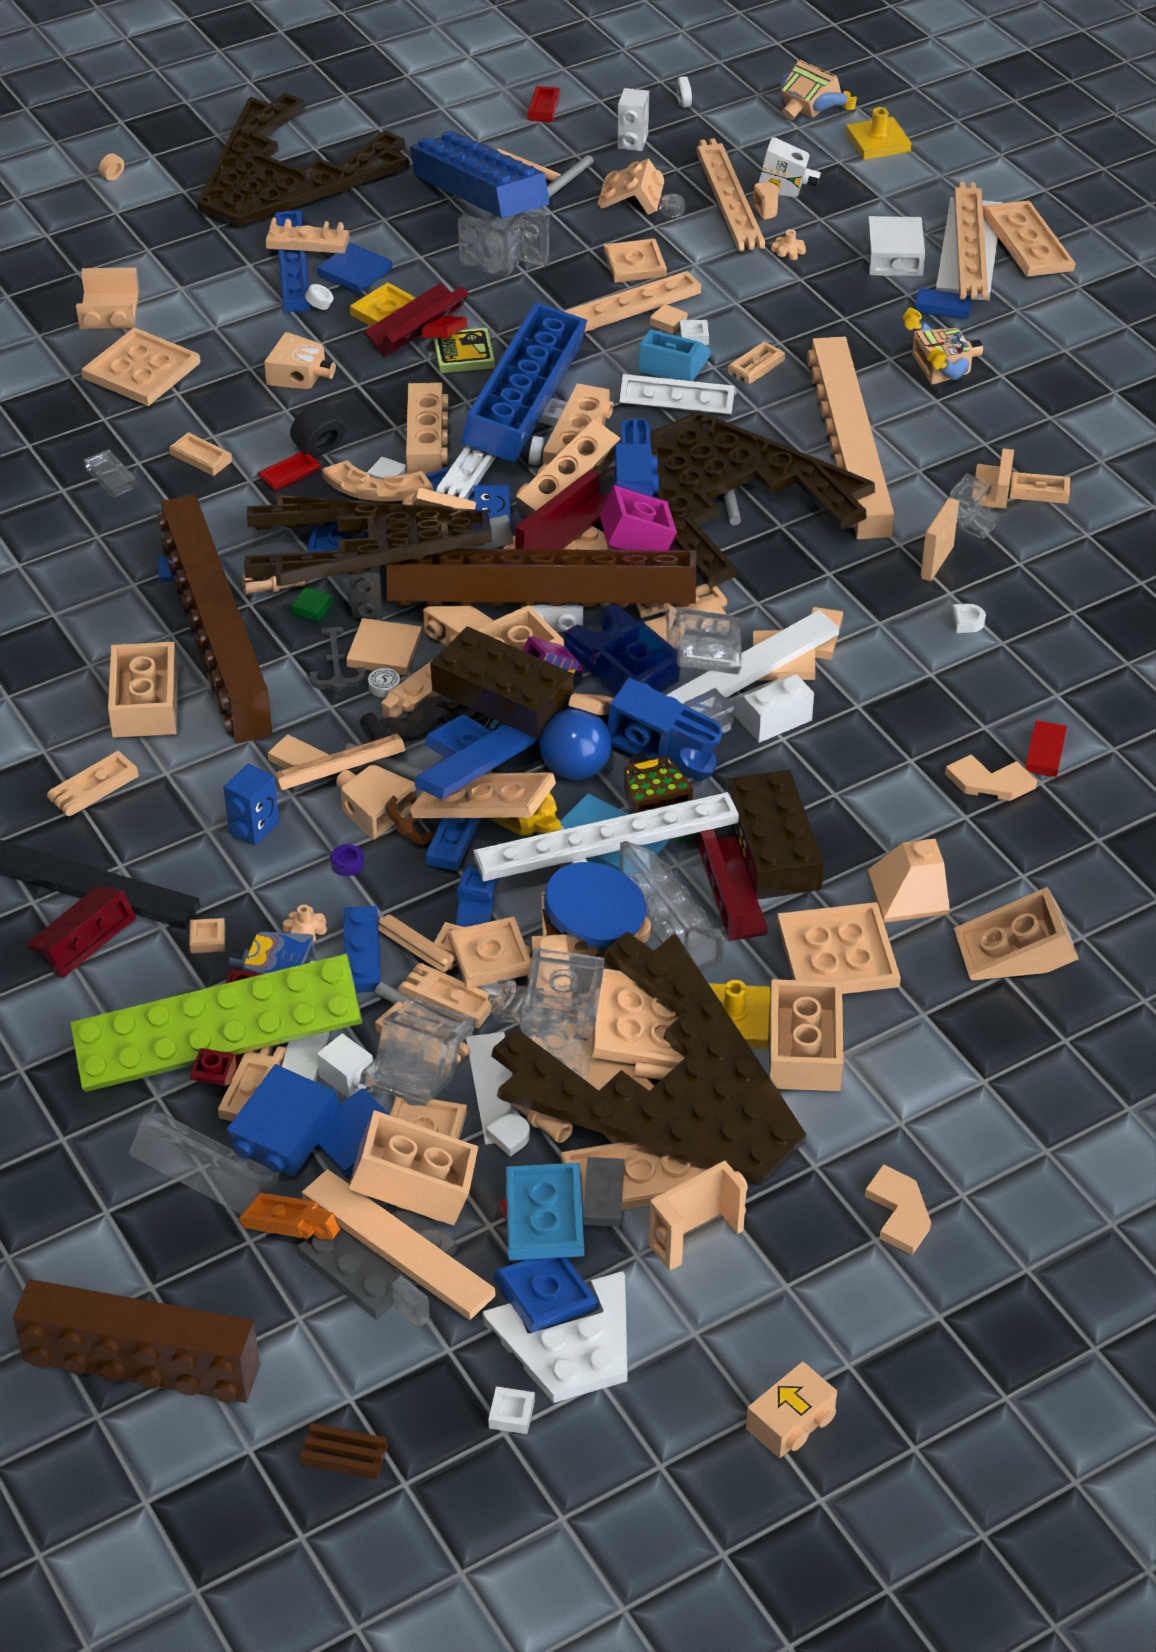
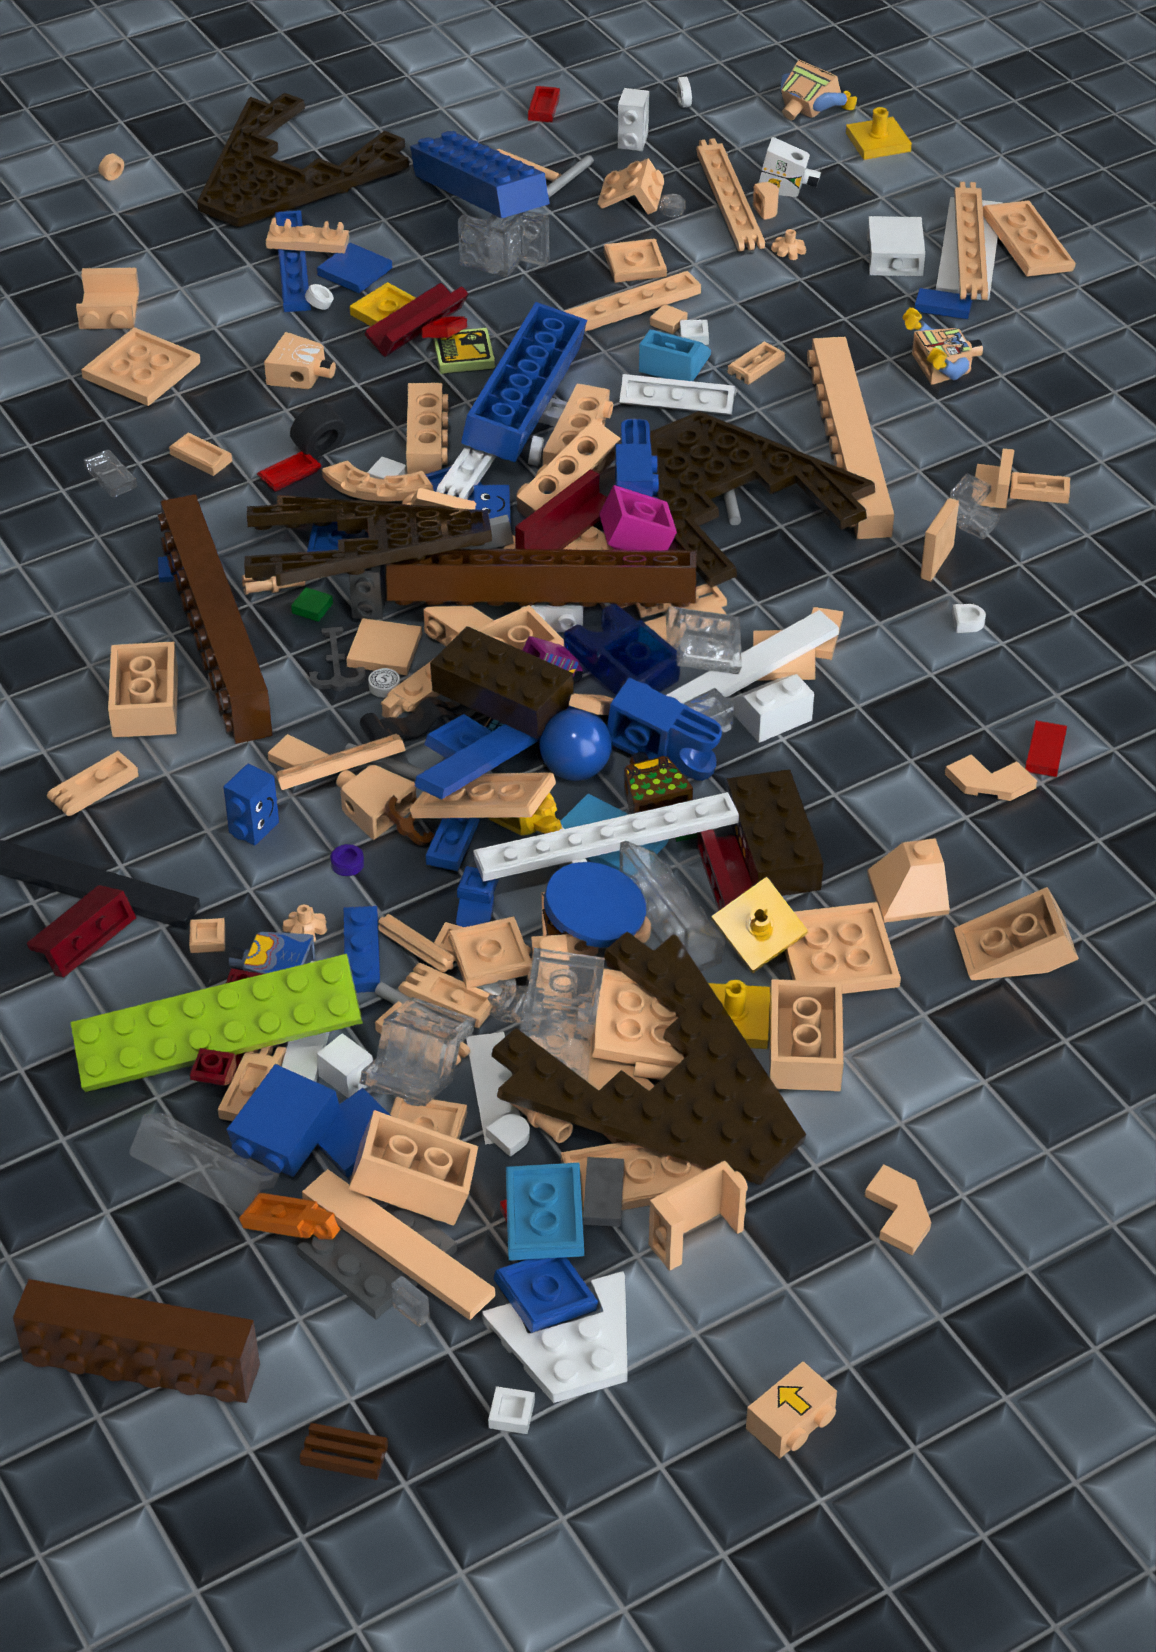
(759, 925): none -> yellow tile

